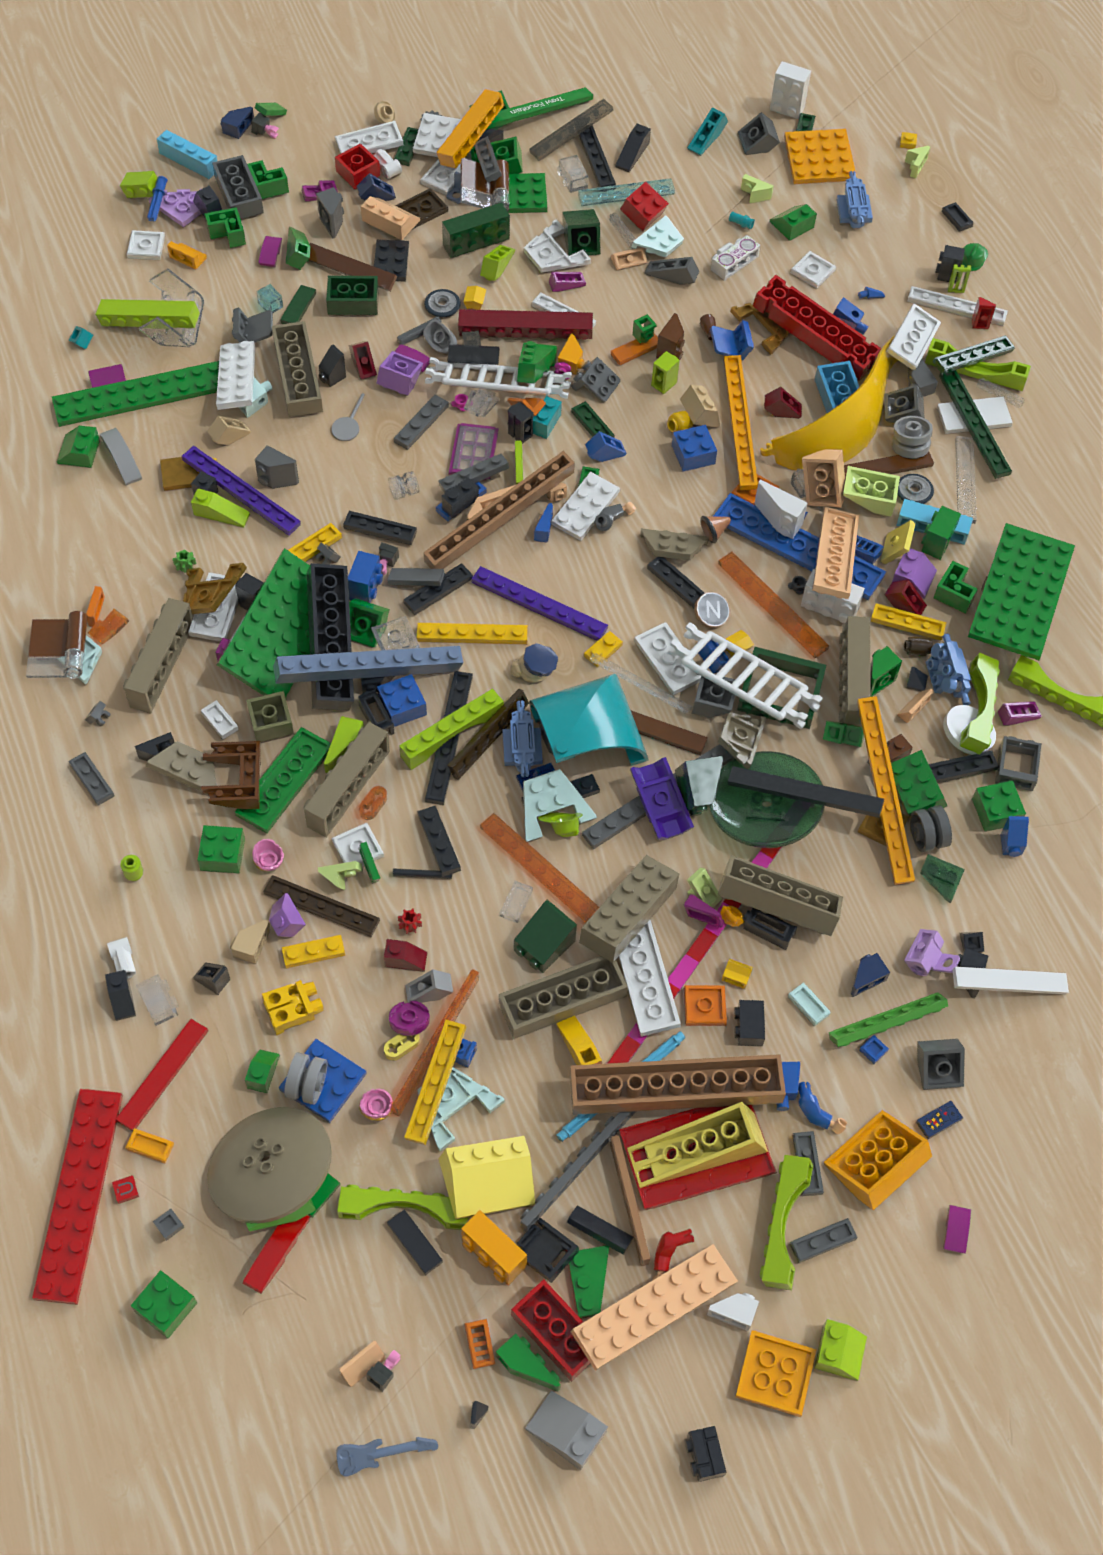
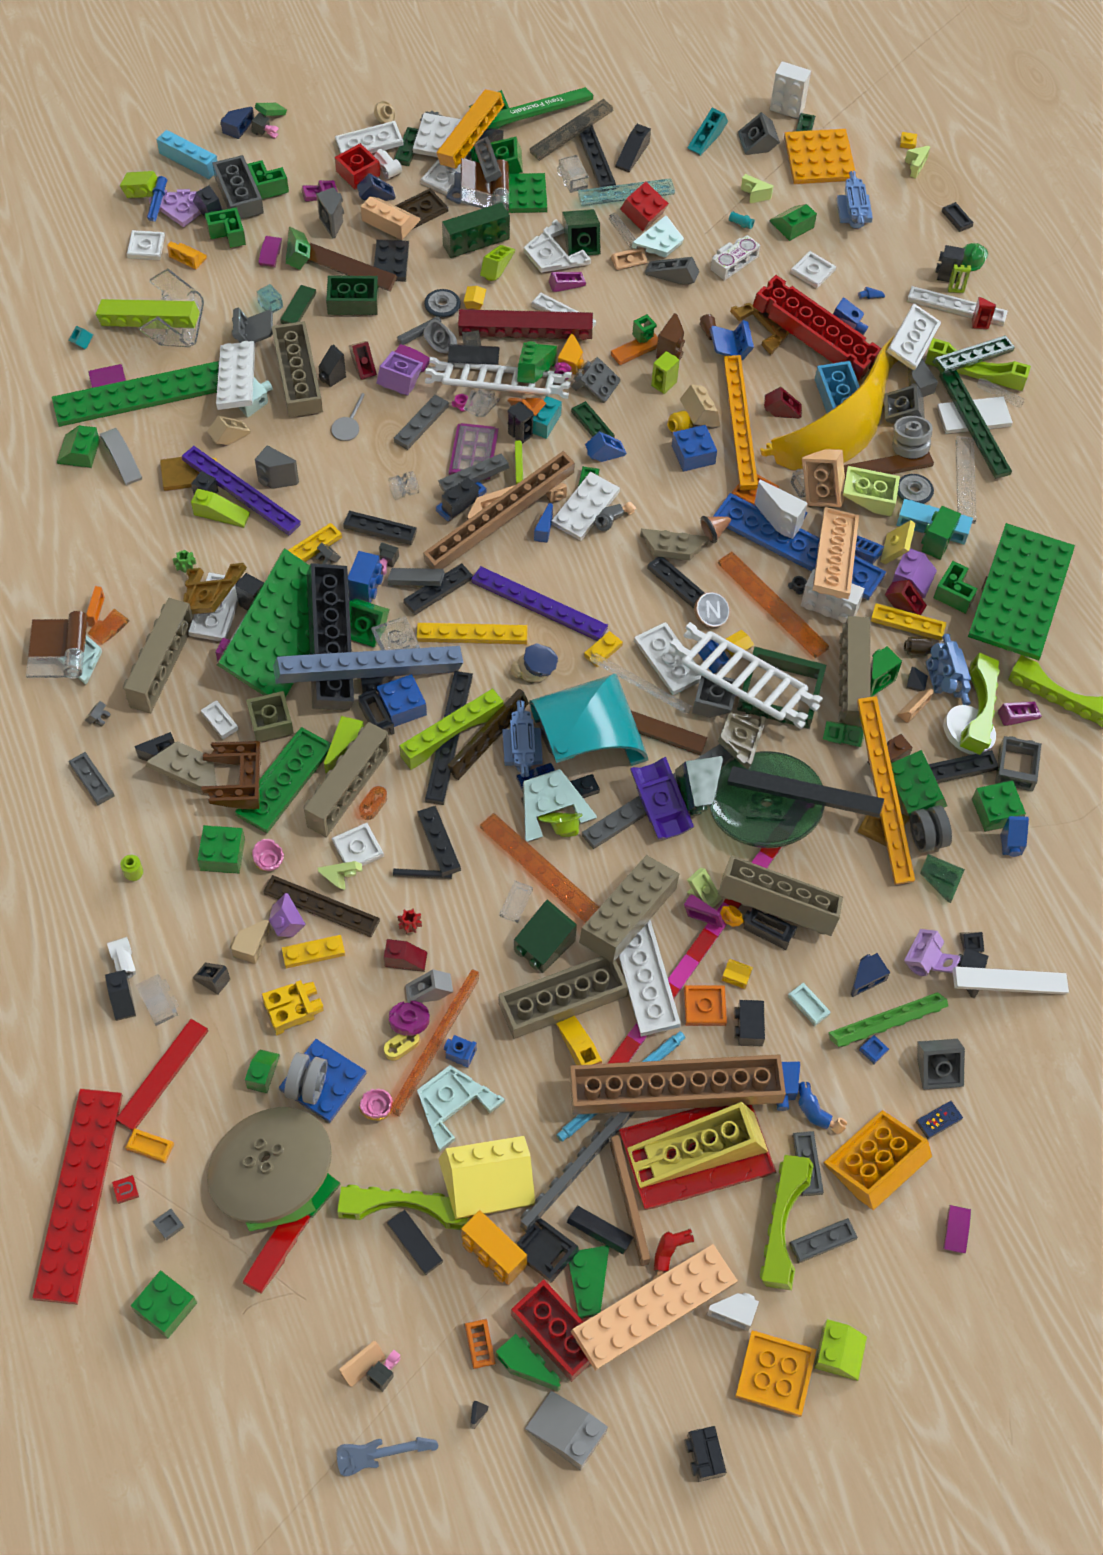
(369, 862): green tile -> none
(435, 1082): yellow plate -> none

